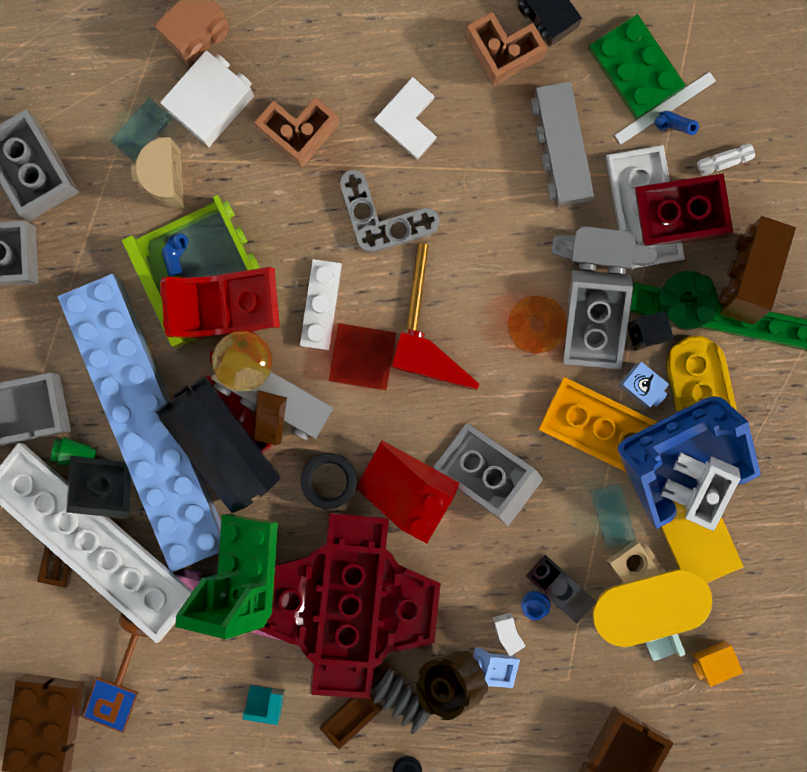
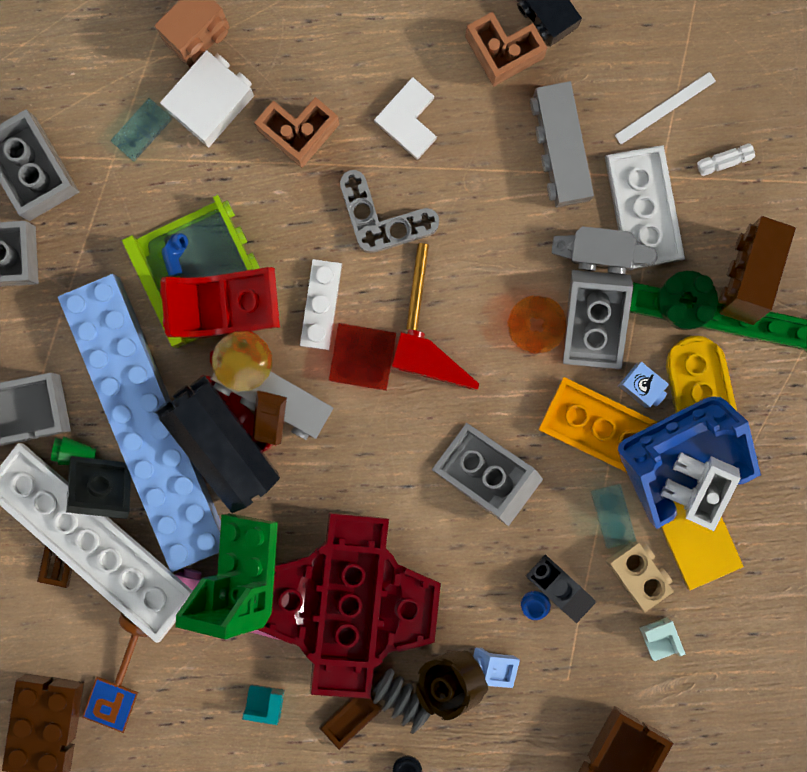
(160, 172): tan brick -> none
(316, 499): black tyre -> none
(407, 491): red slope -> none
(507, 633): white piece -> none
(636, 66): green plate -> none
(650, 330): black slope -> none
(652, 608): yellow tile -> none
(676, 122): blue arm -> none
(684, 211): dark red slope -> none
(716, 664): light orange brick -> none

